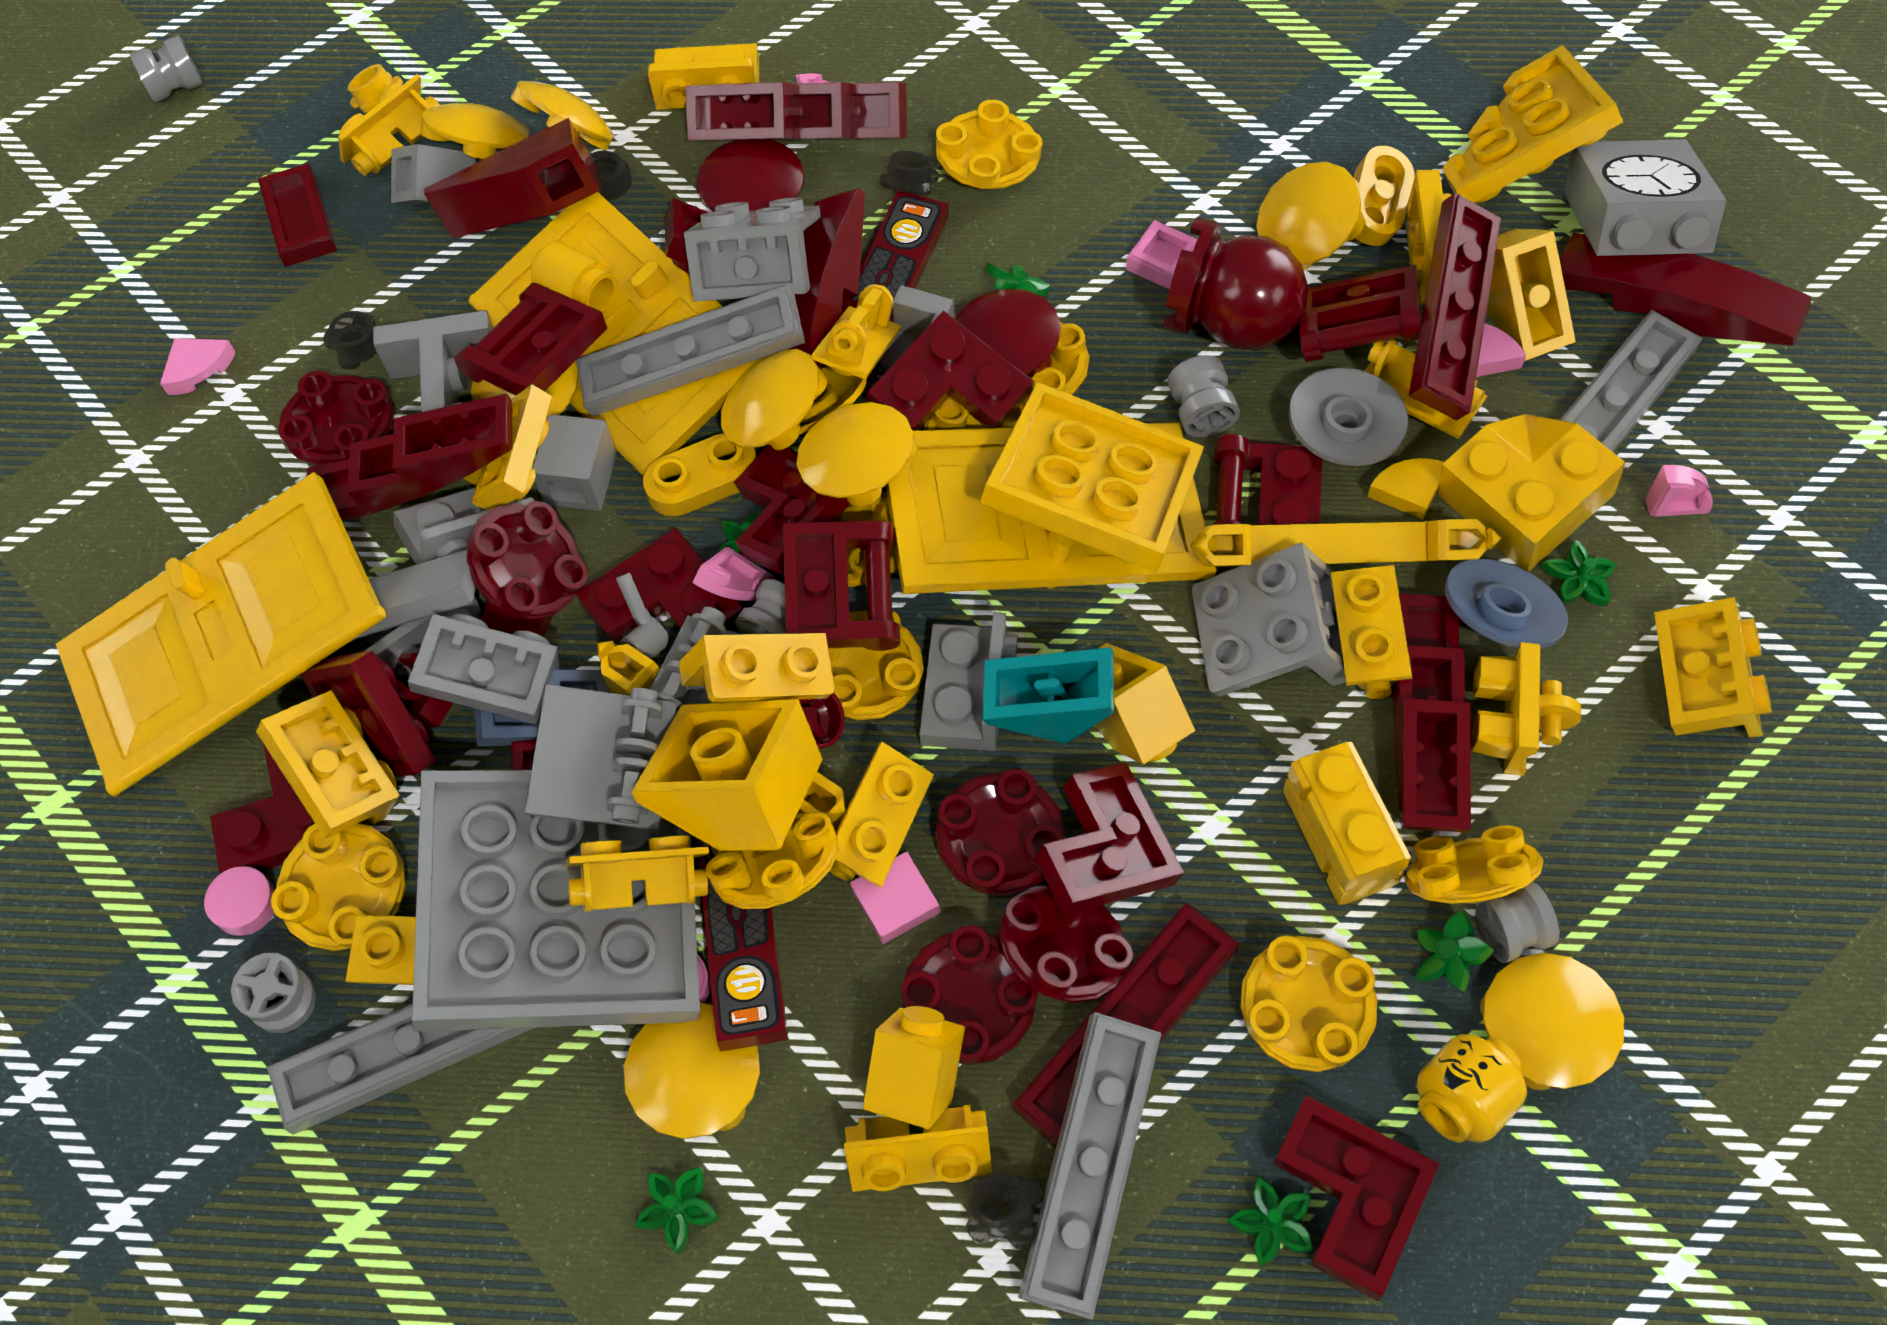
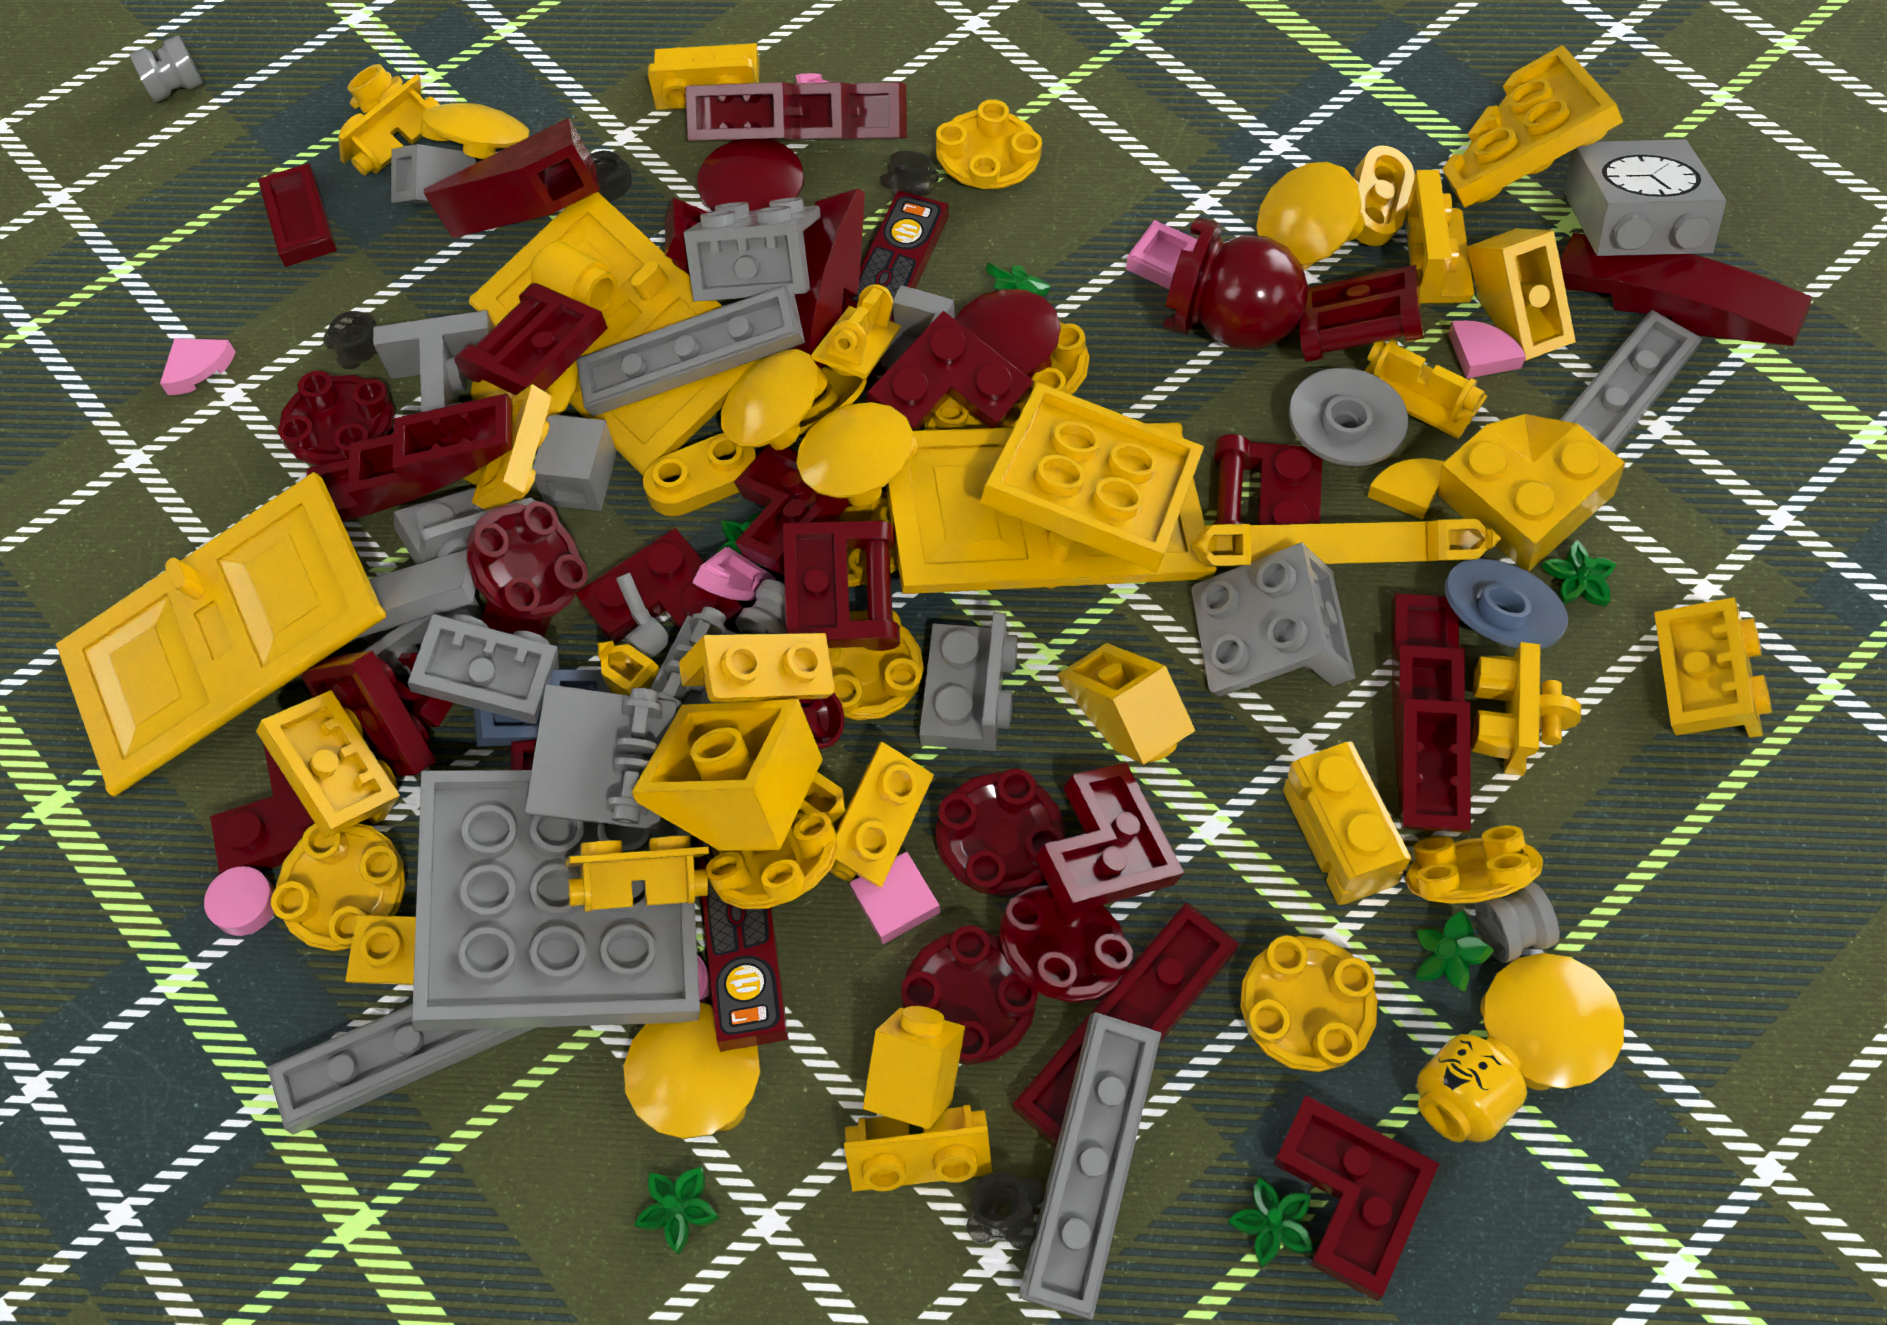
(263, 980): light grey wheel -> none
(562, 105): yellow dish -> none
(1050, 693): teal slope -> none
(1204, 400): light grey wheel -> none
(1371, 629): yellow hinge -> none
(1455, 307): dark red tile -> none
(1678, 492): bright pink tile -> none

